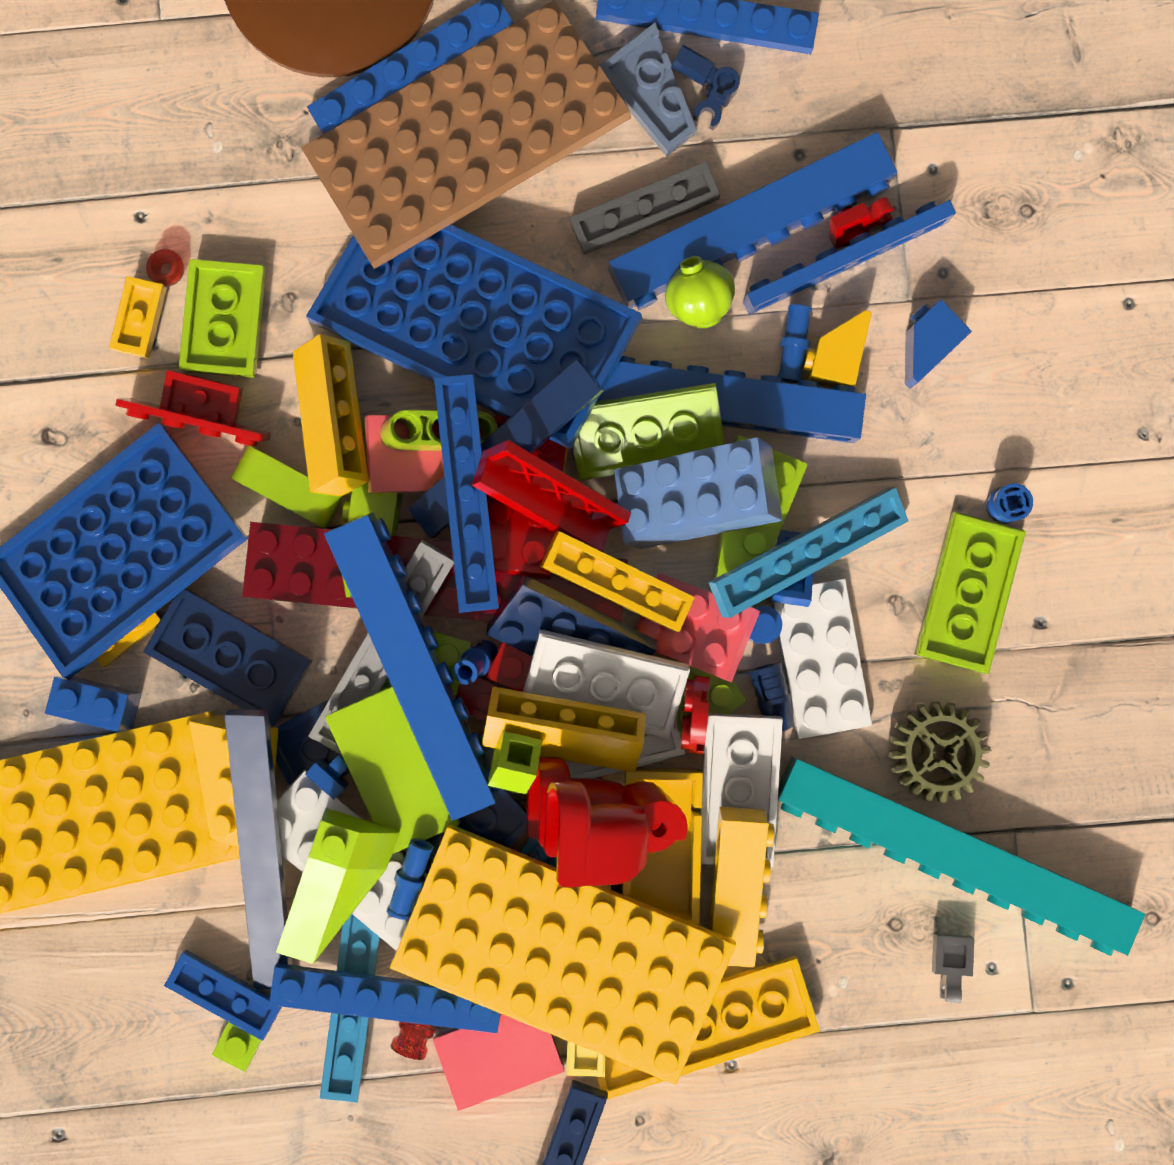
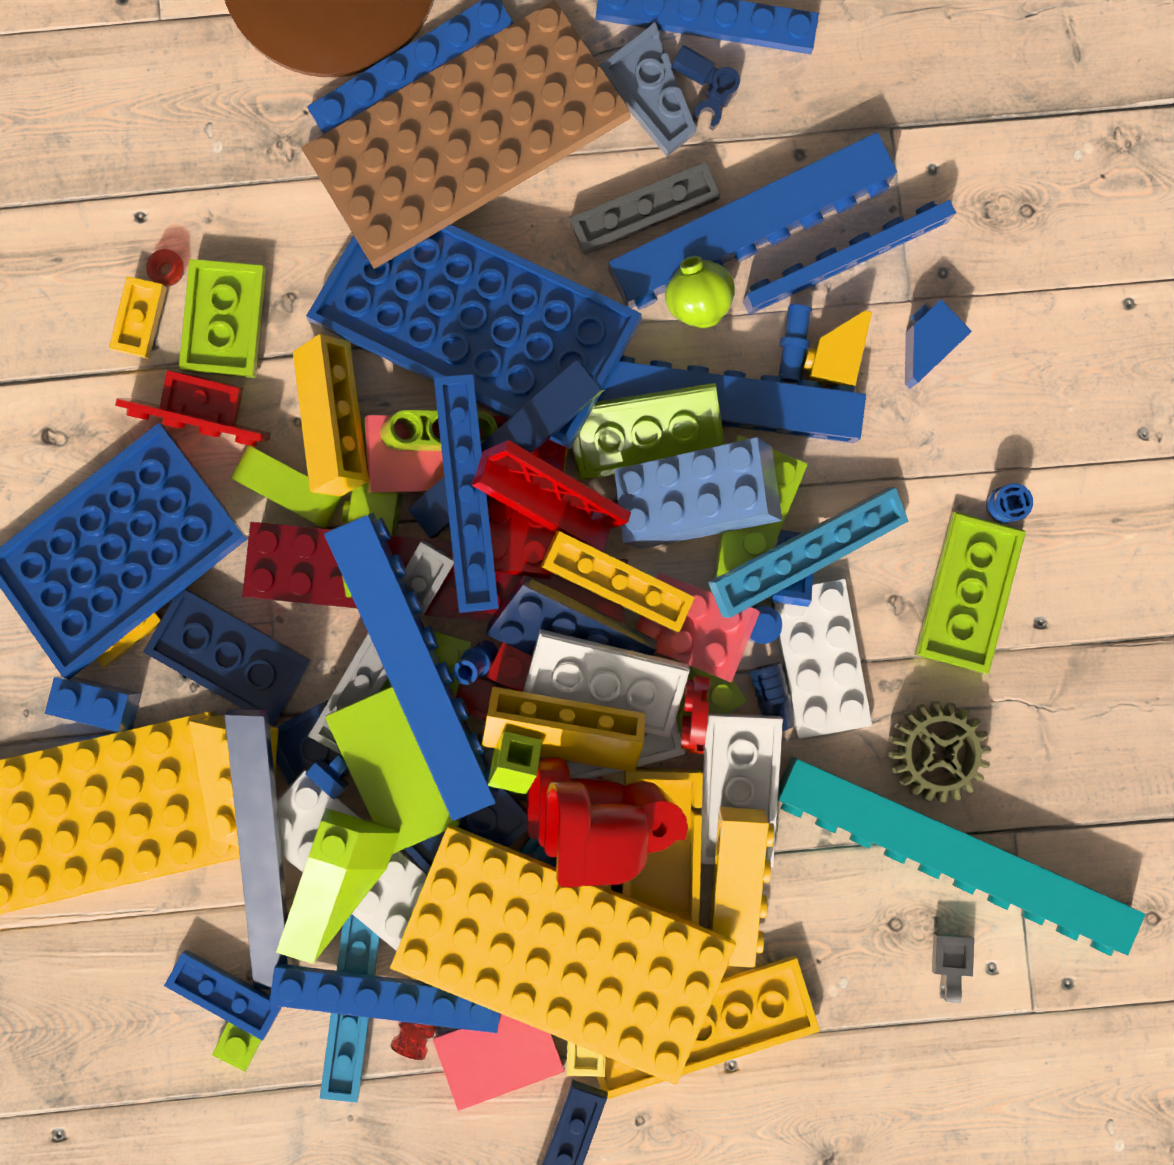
(409, 879): blue pin -> none
(858, 220): red plate -> none

